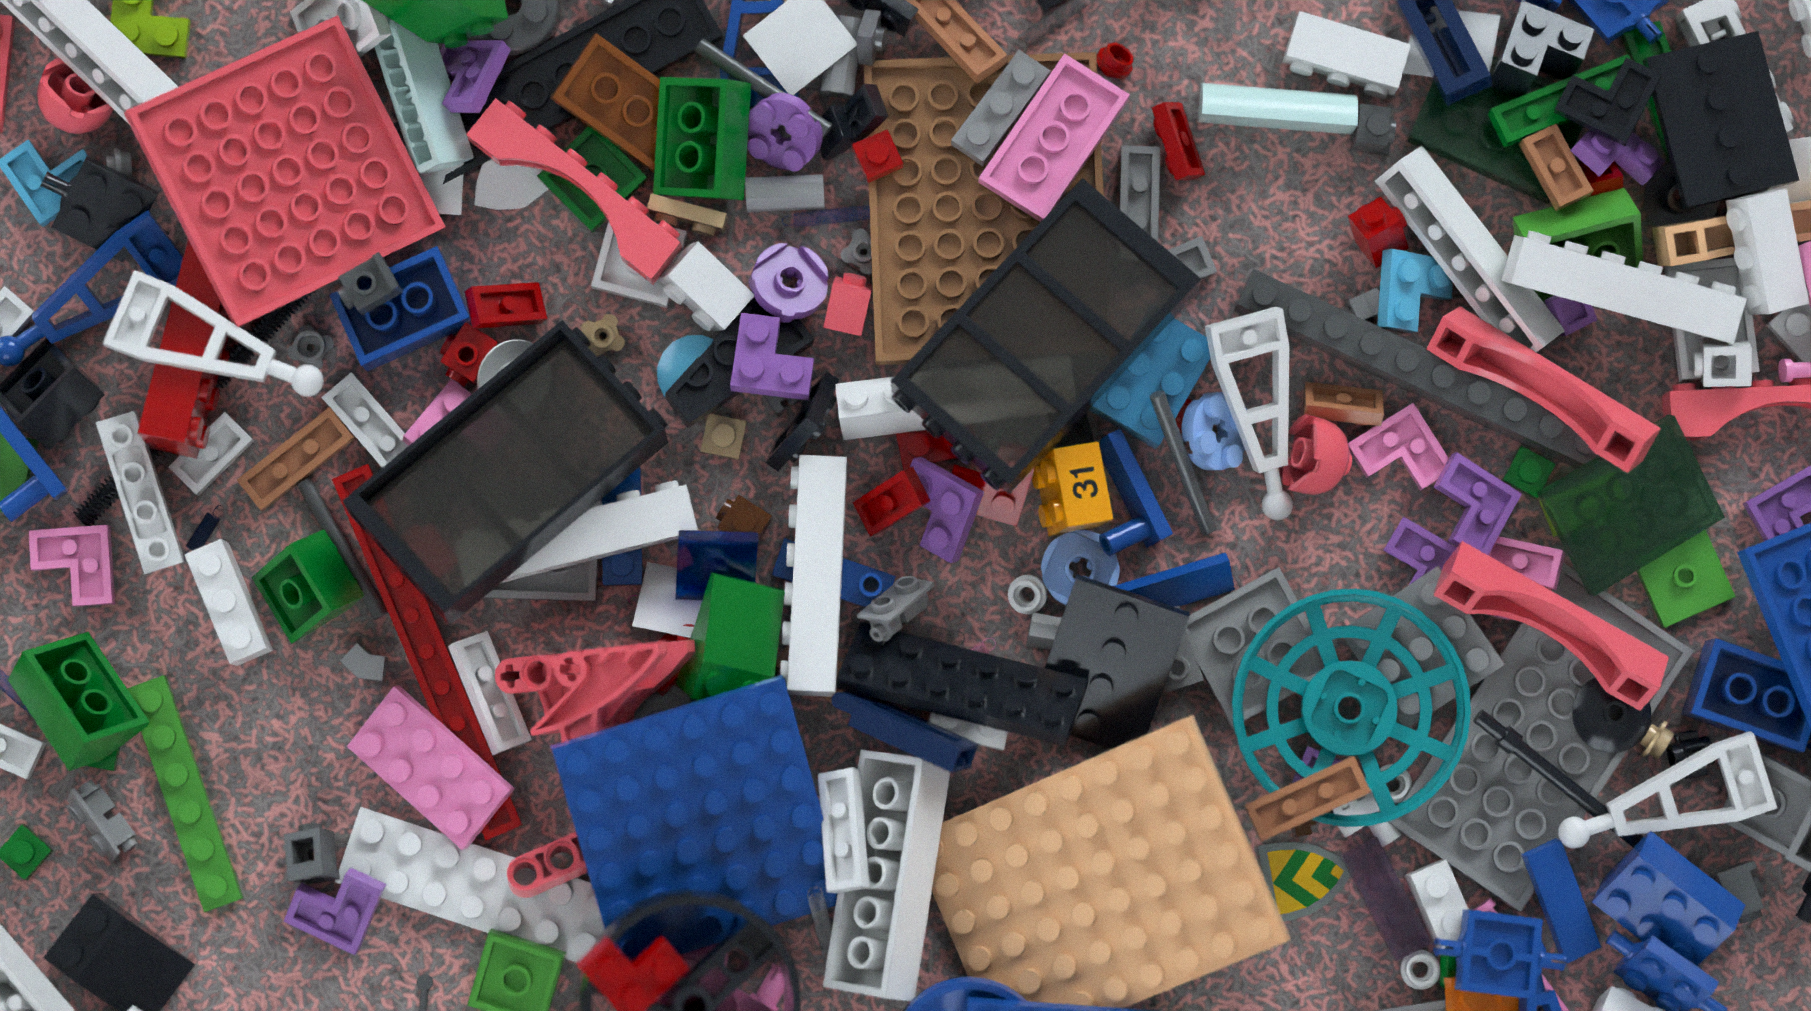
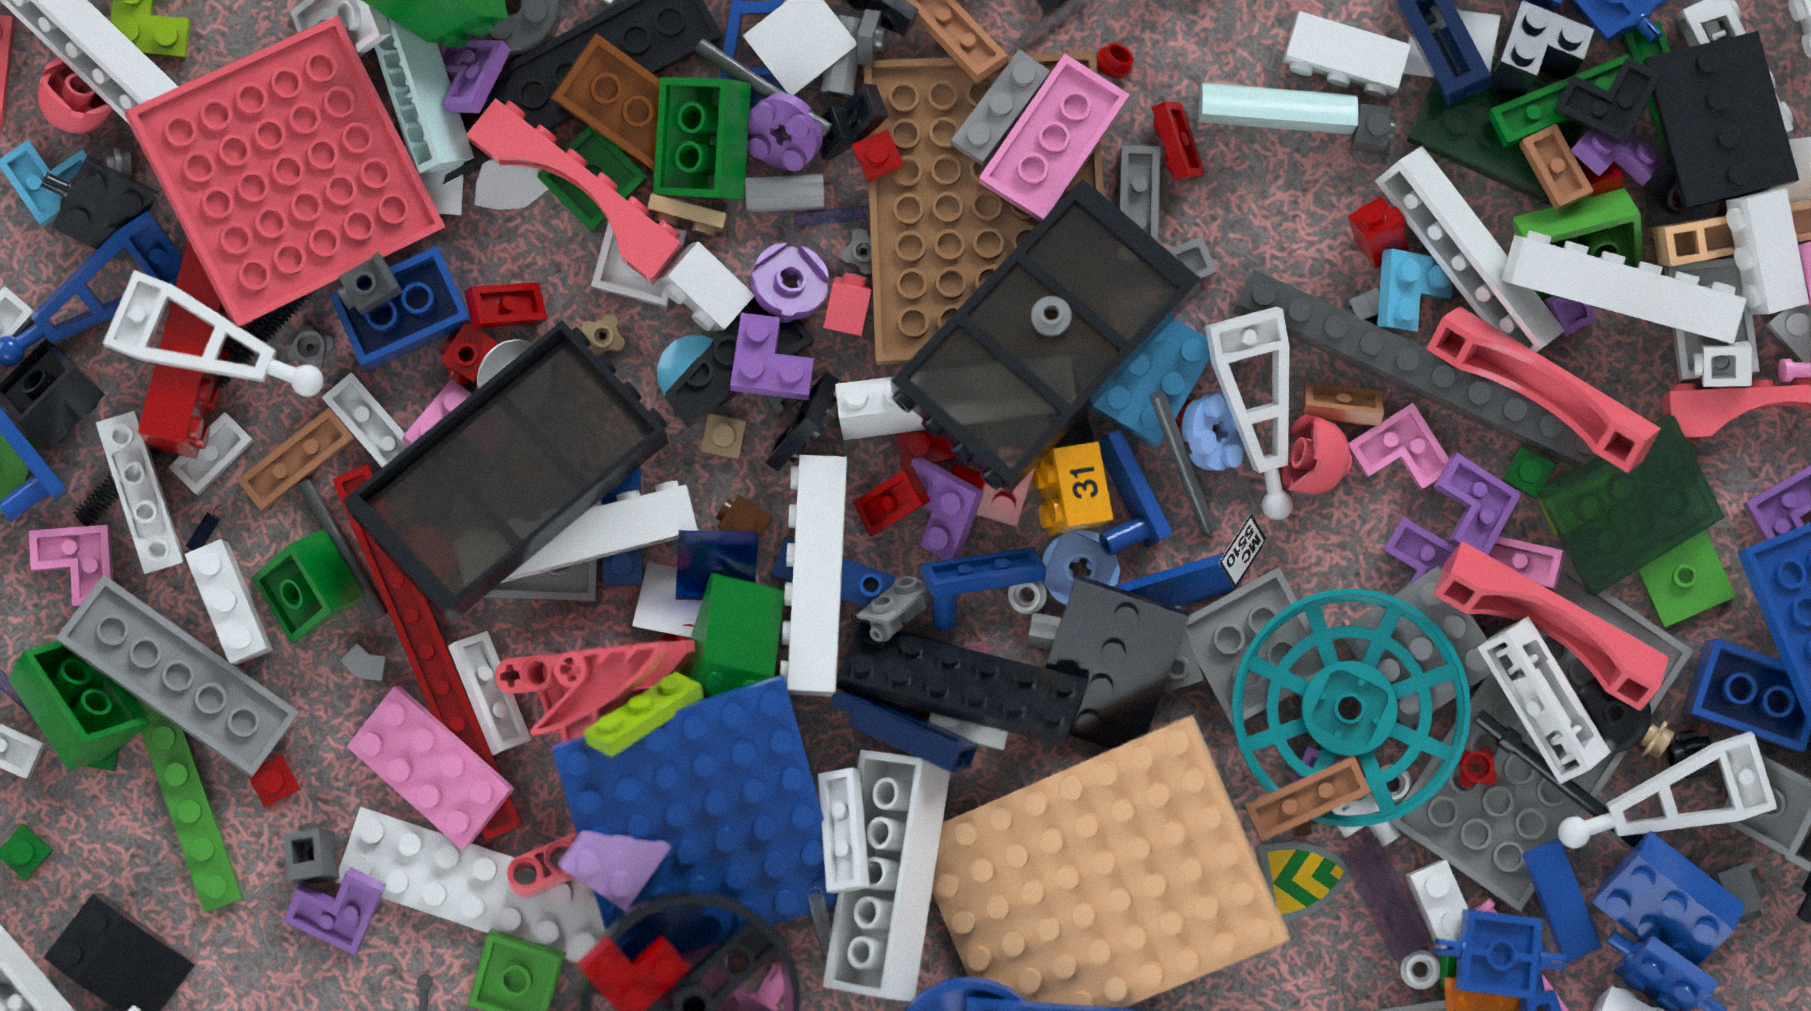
(90, 810): light grey hinge -> none
(177, 676): none -> light grey plate
(274, 781): none -> red plate
(613, 865): none -> lavender wing
(642, 714): none -> lime plate
(977, 573): none -> blue piece
(1051, 327): none -> light grey plate
(1242, 551): none -> sticker
(1486, 772): none -> red plate
(1544, 700): none -> white brick

